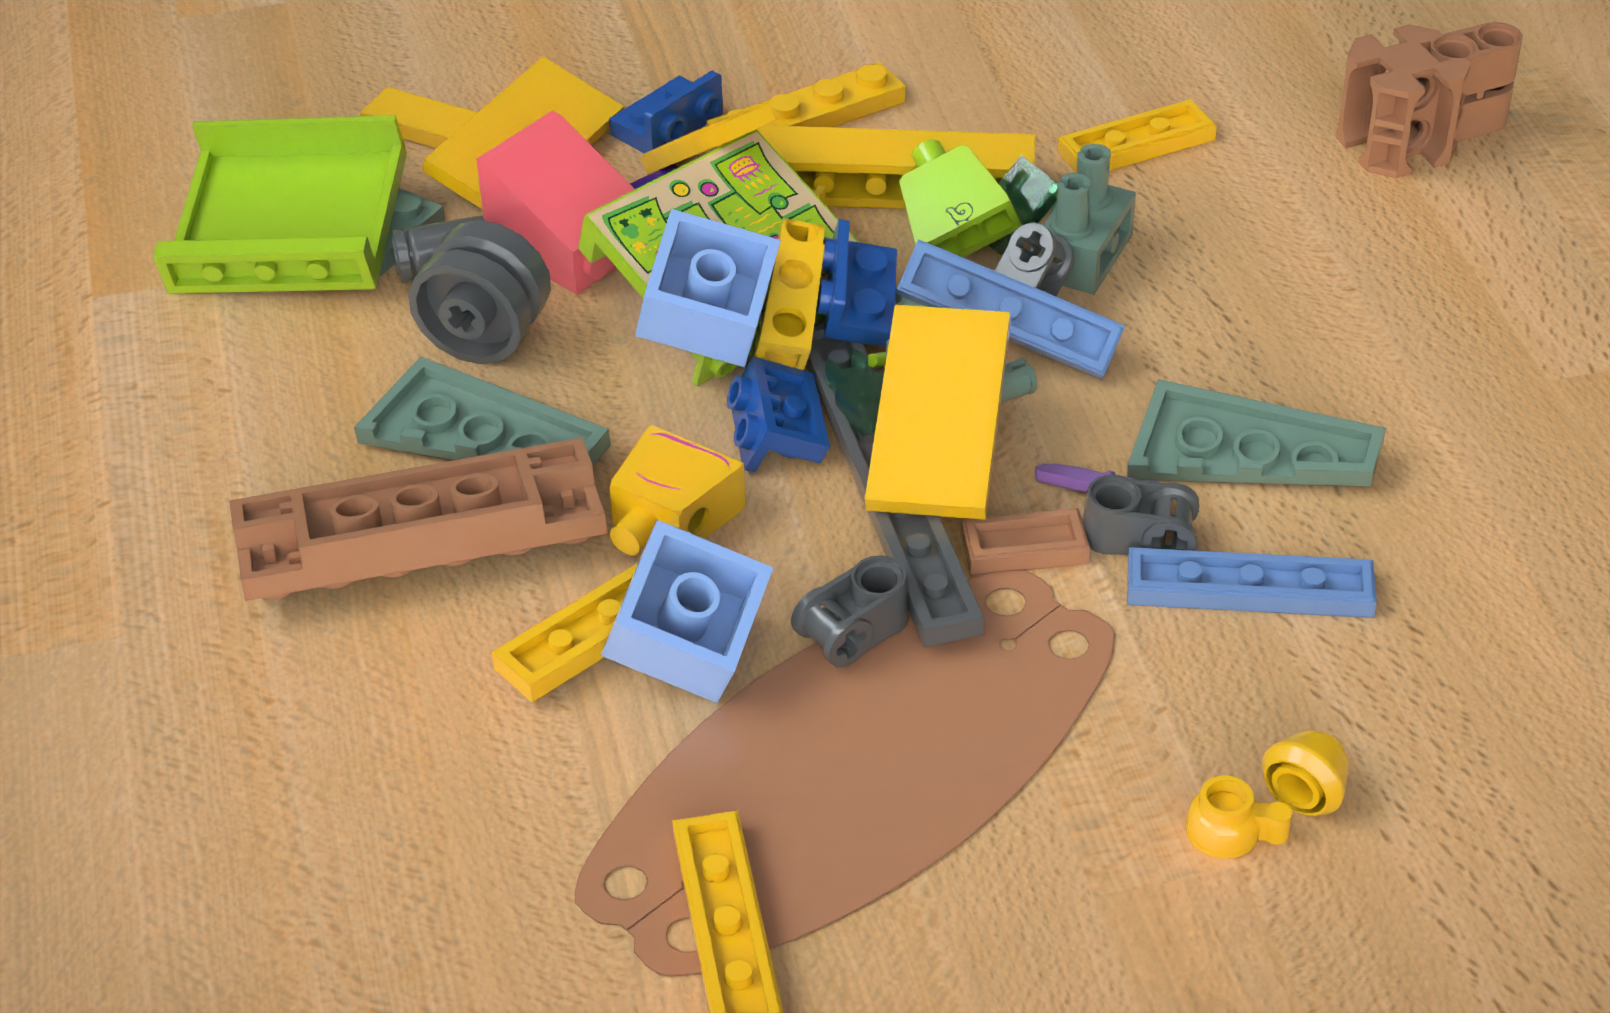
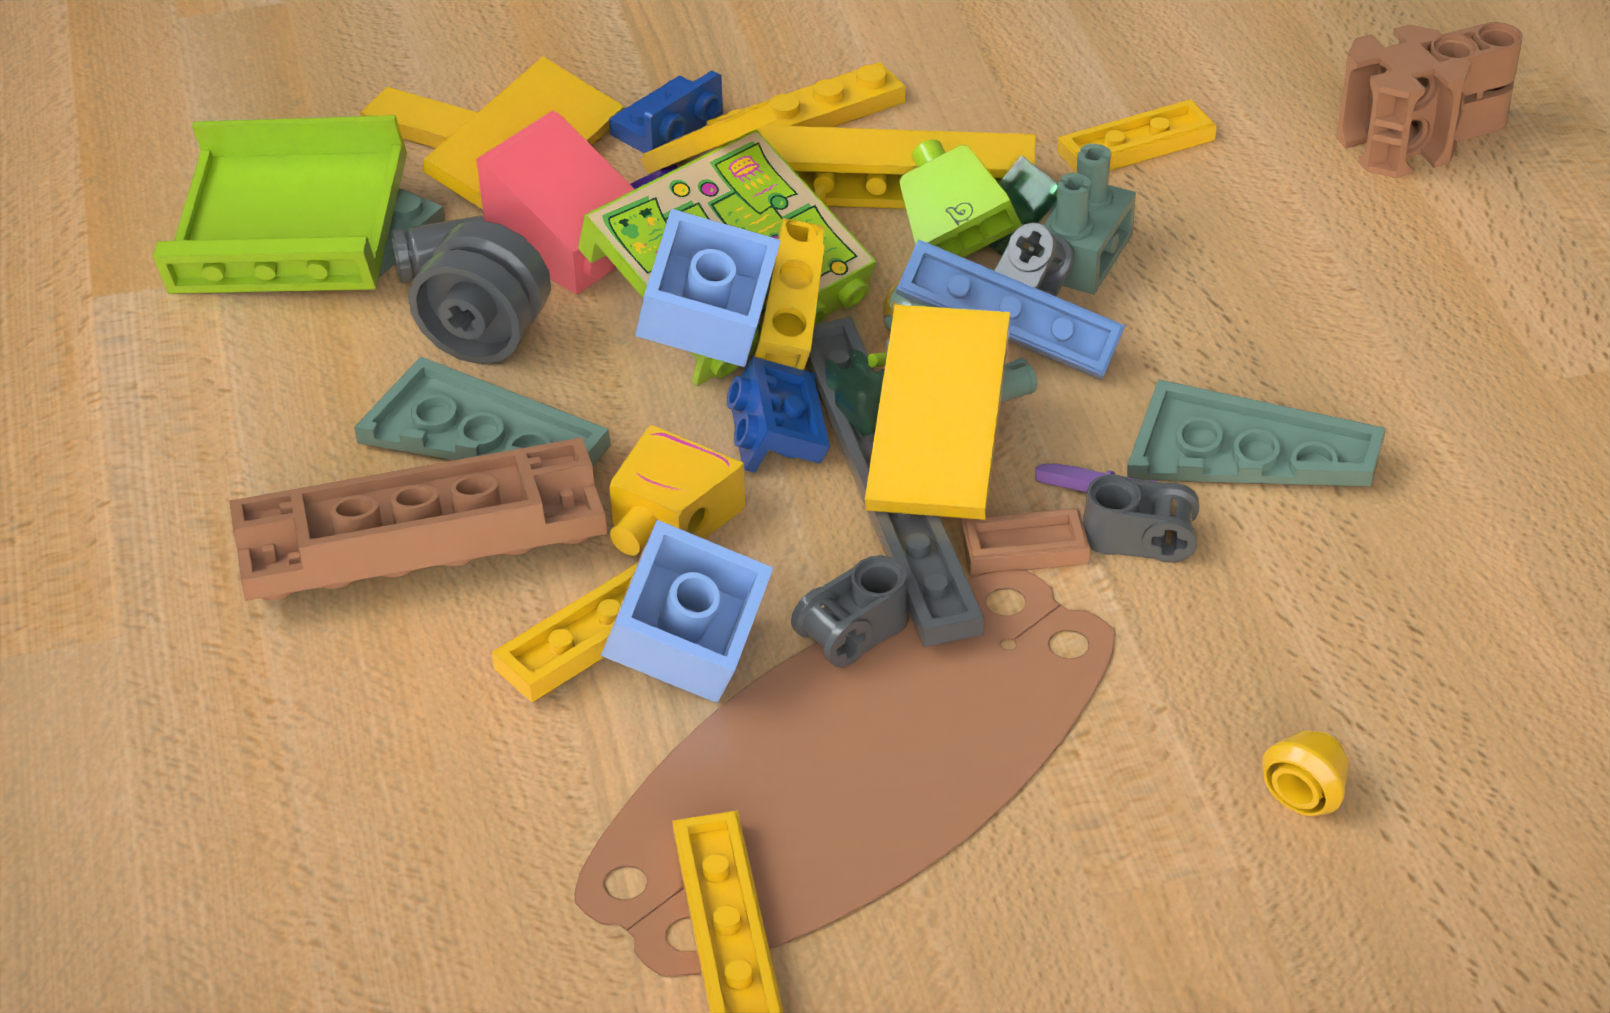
(858, 289): blue bracket -> none
(1229, 822): yellow piece -> none
(1251, 582): medium blue tile -> none

